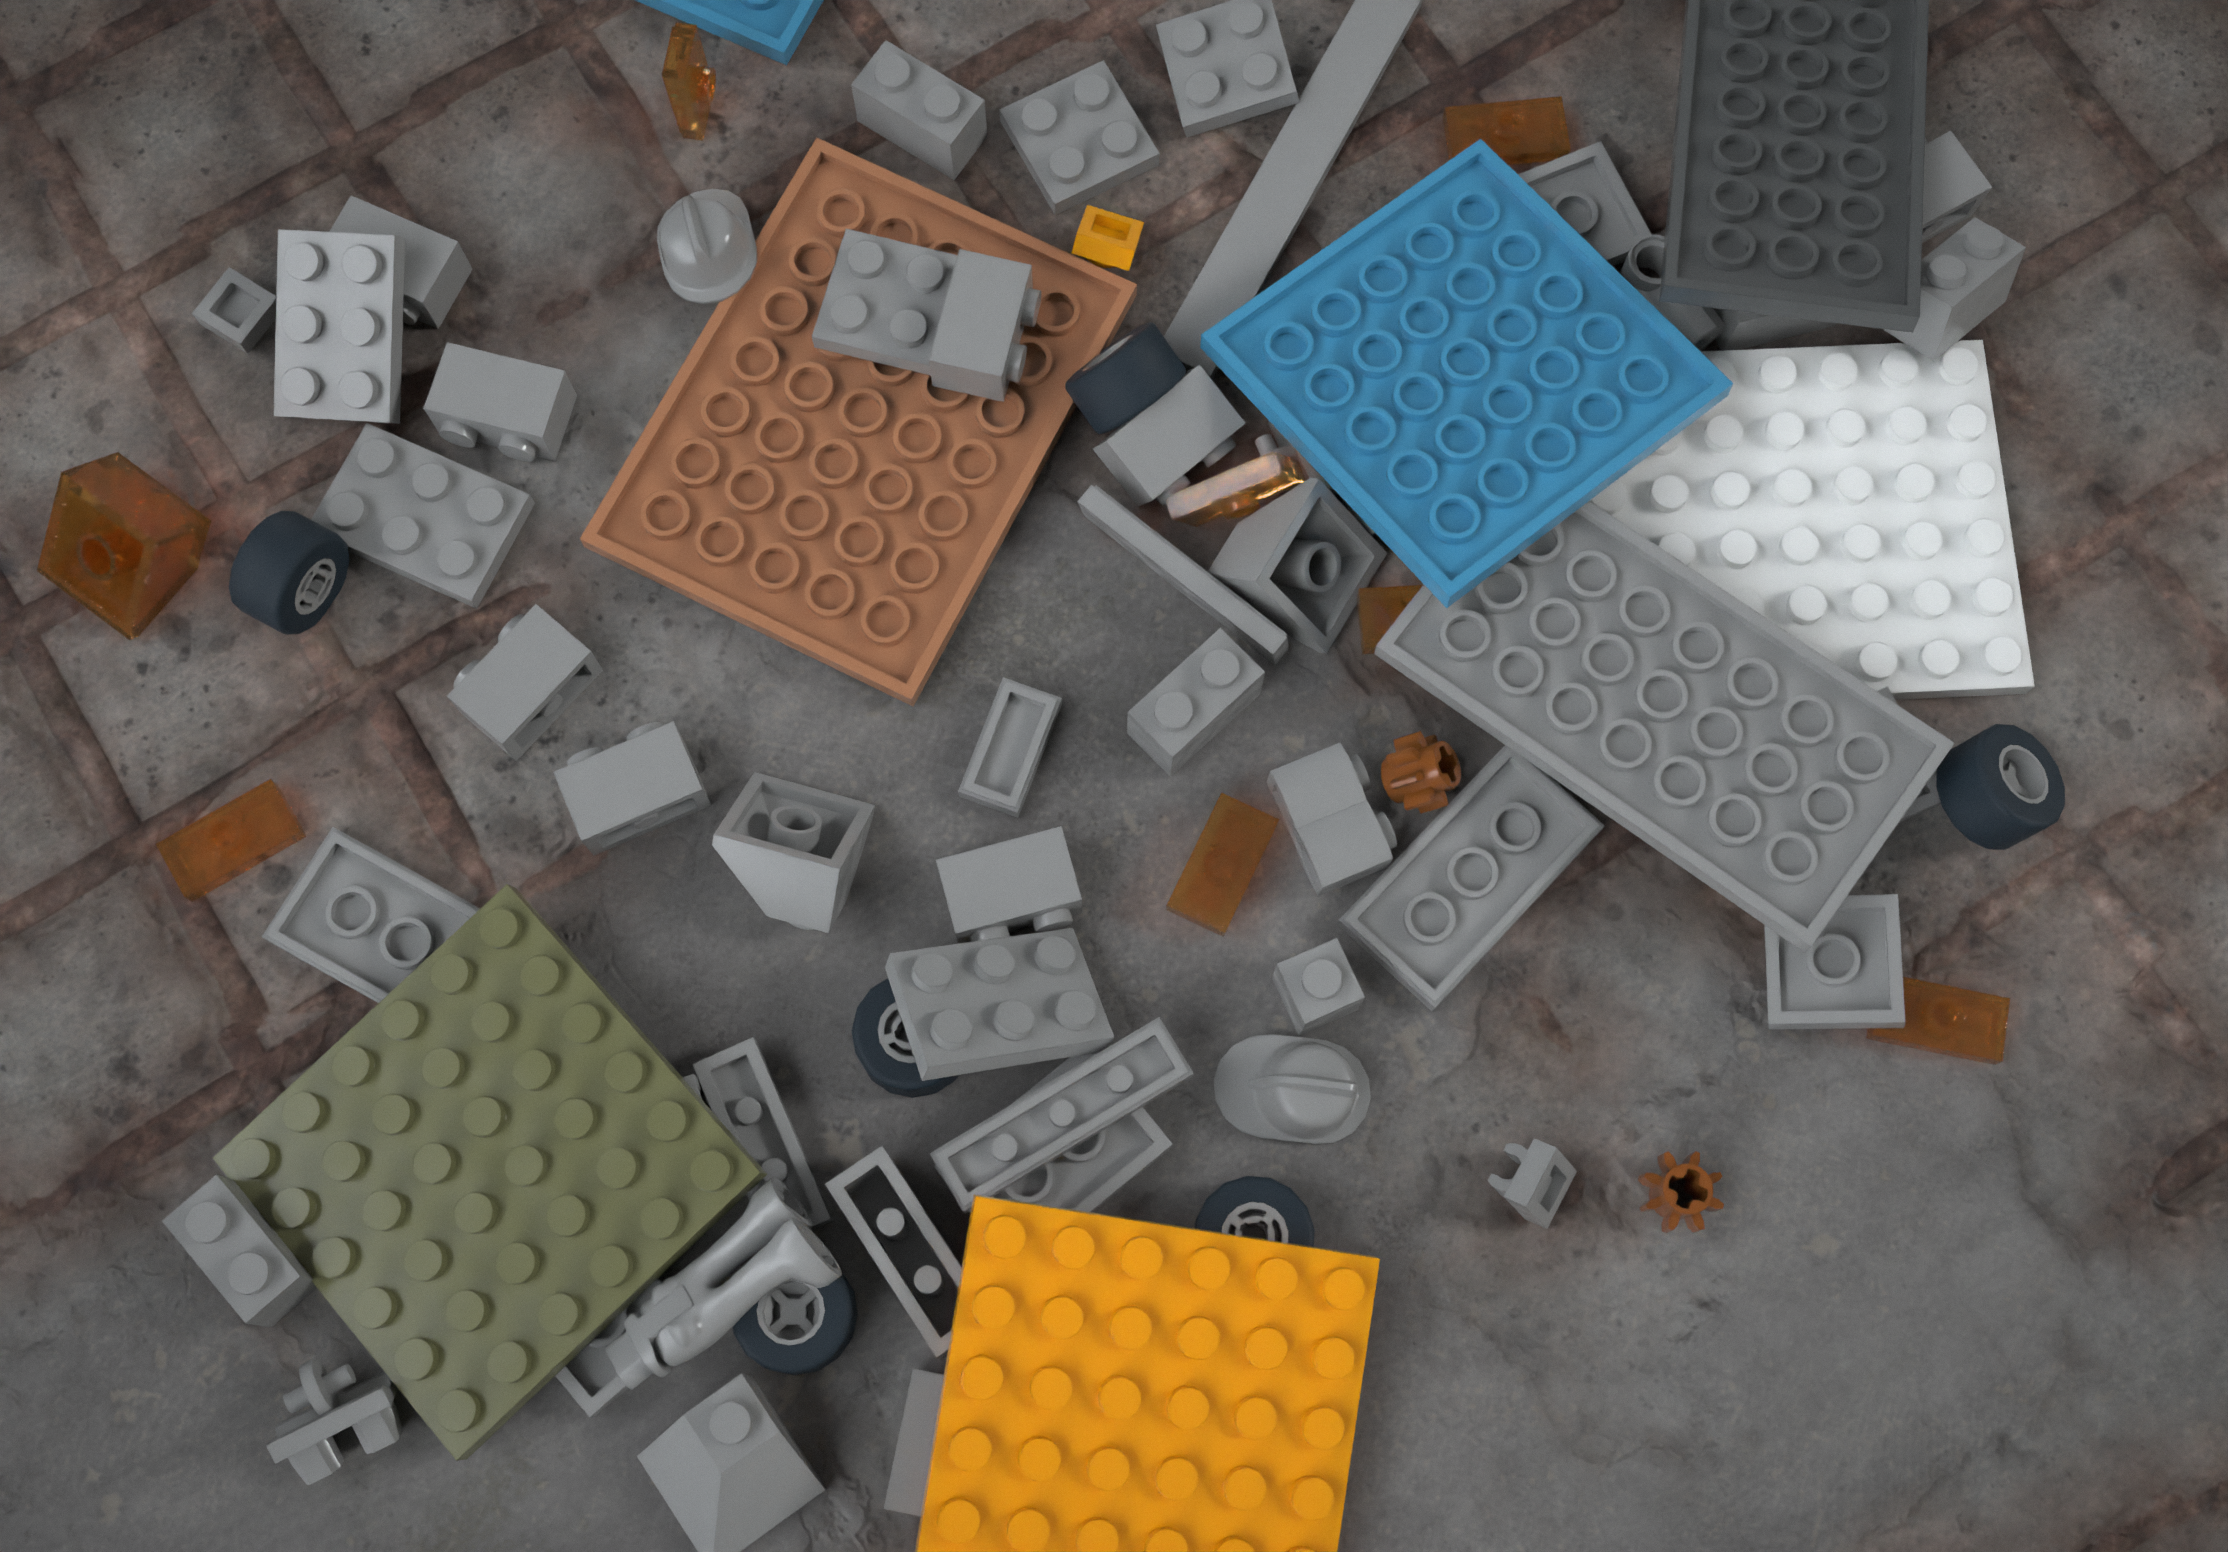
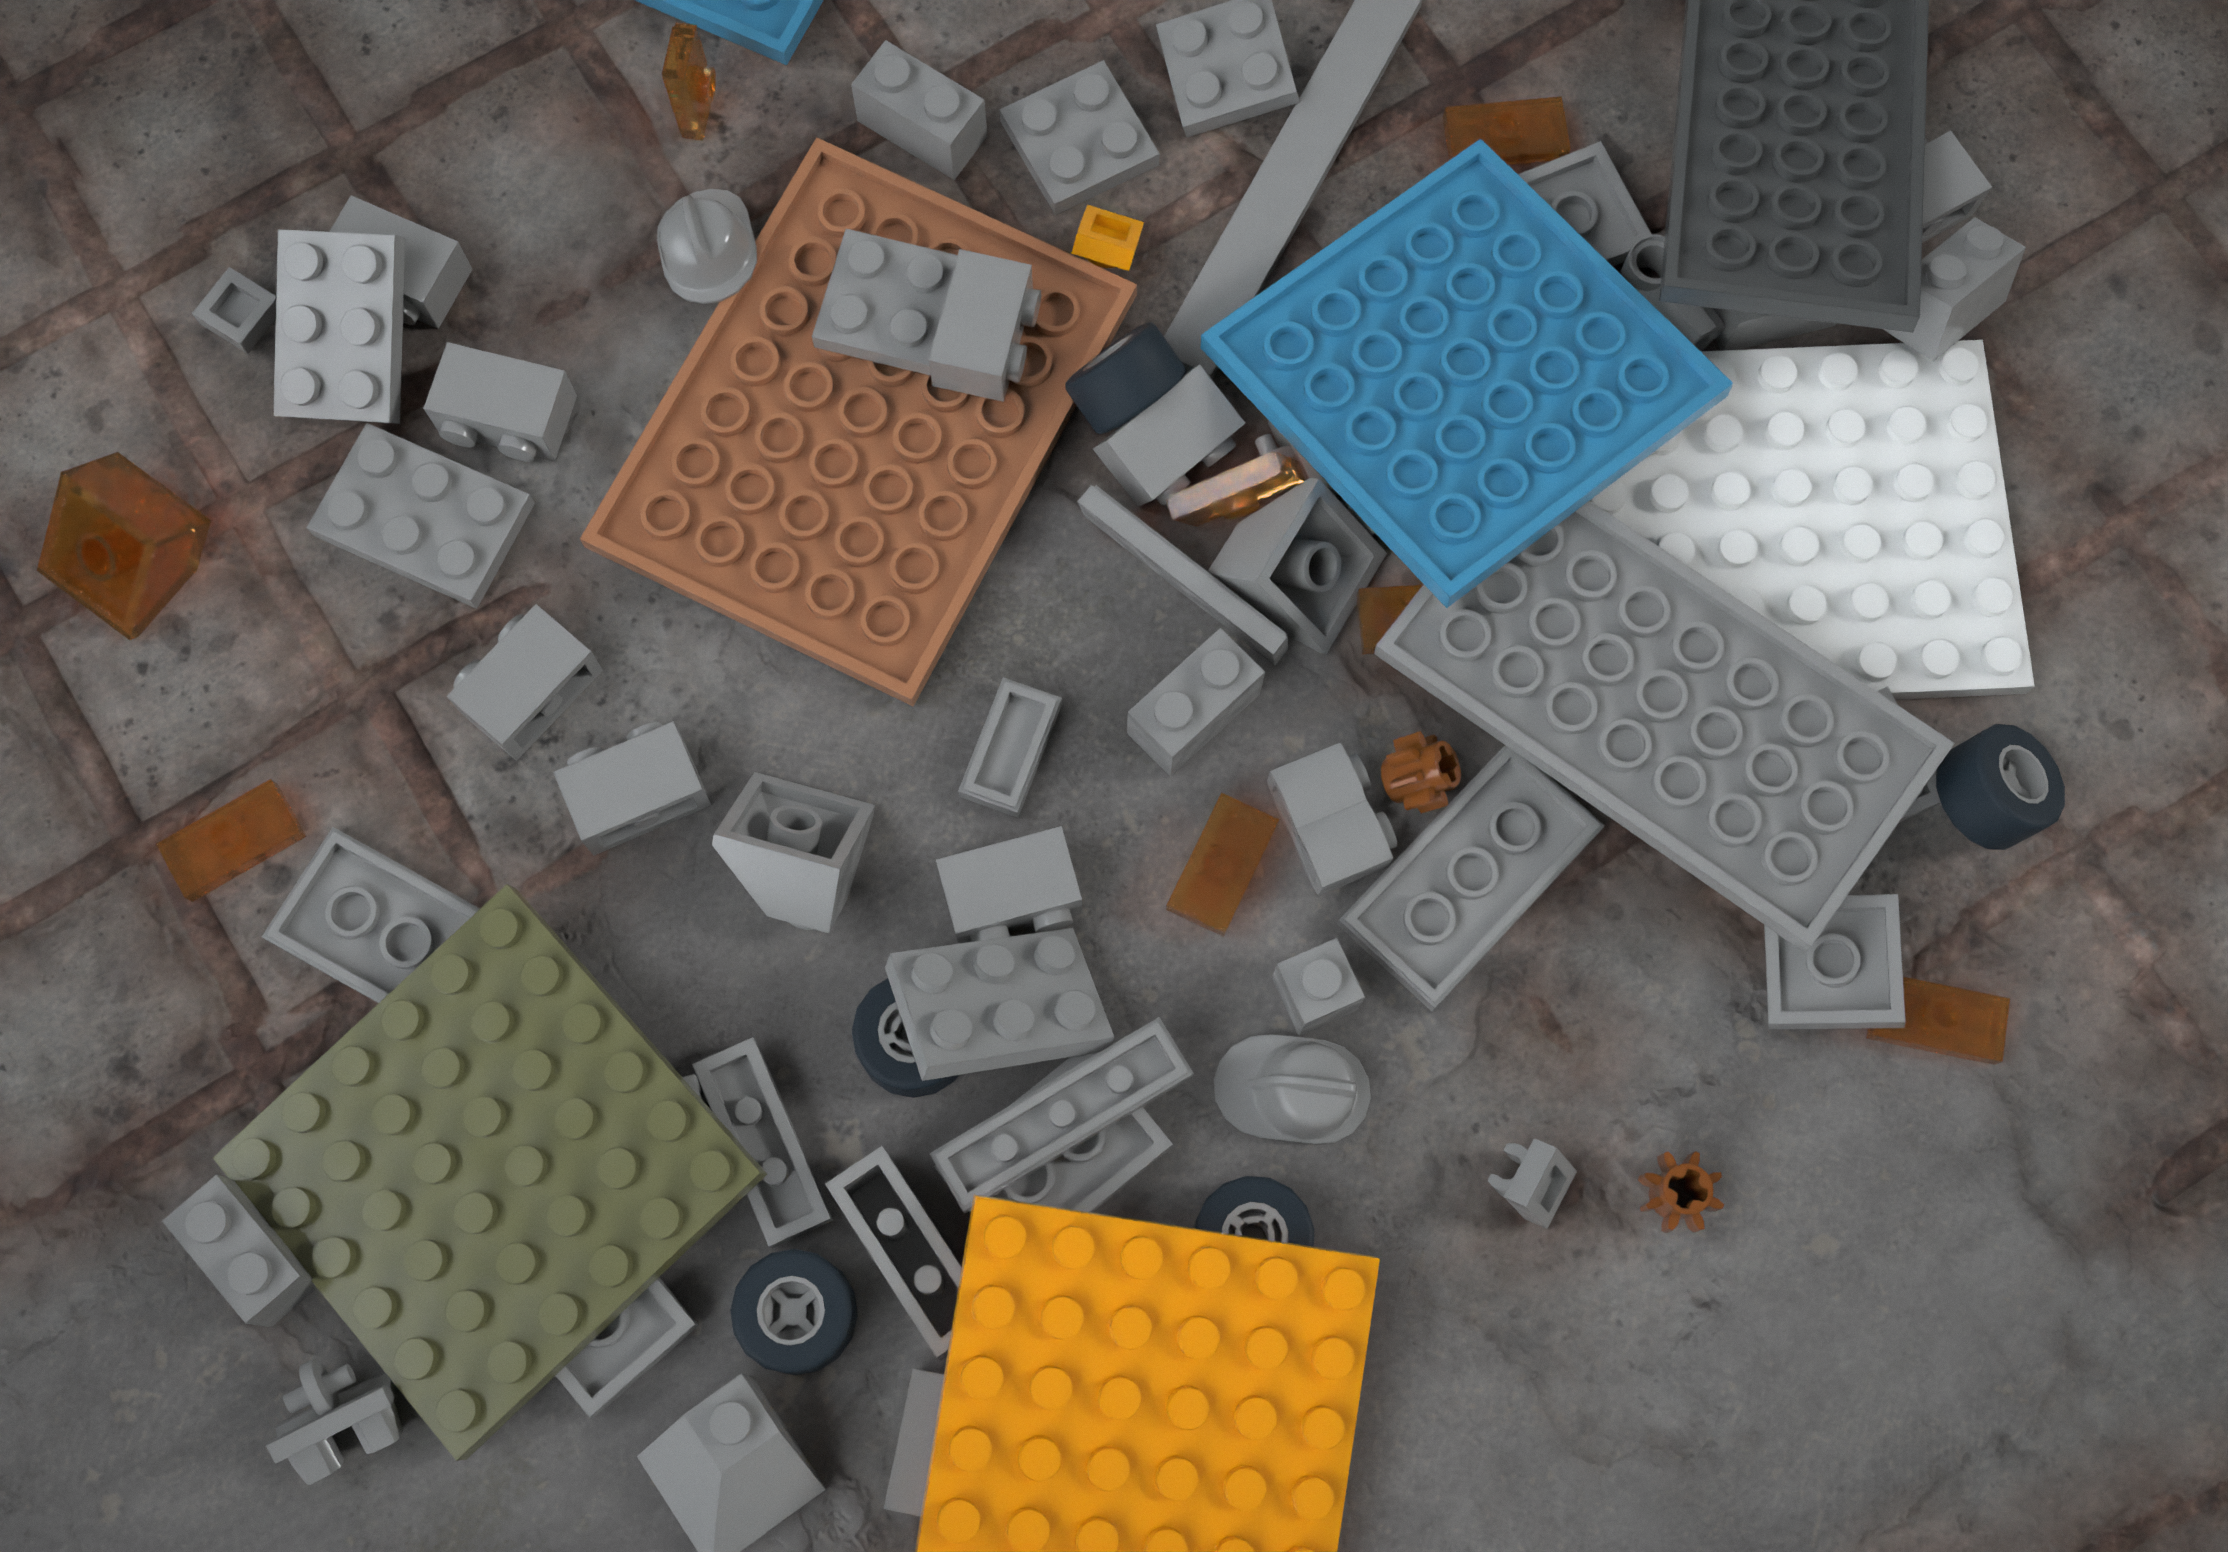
(288, 572): black wheel -> none
(700, 1308): light grey piece -> none

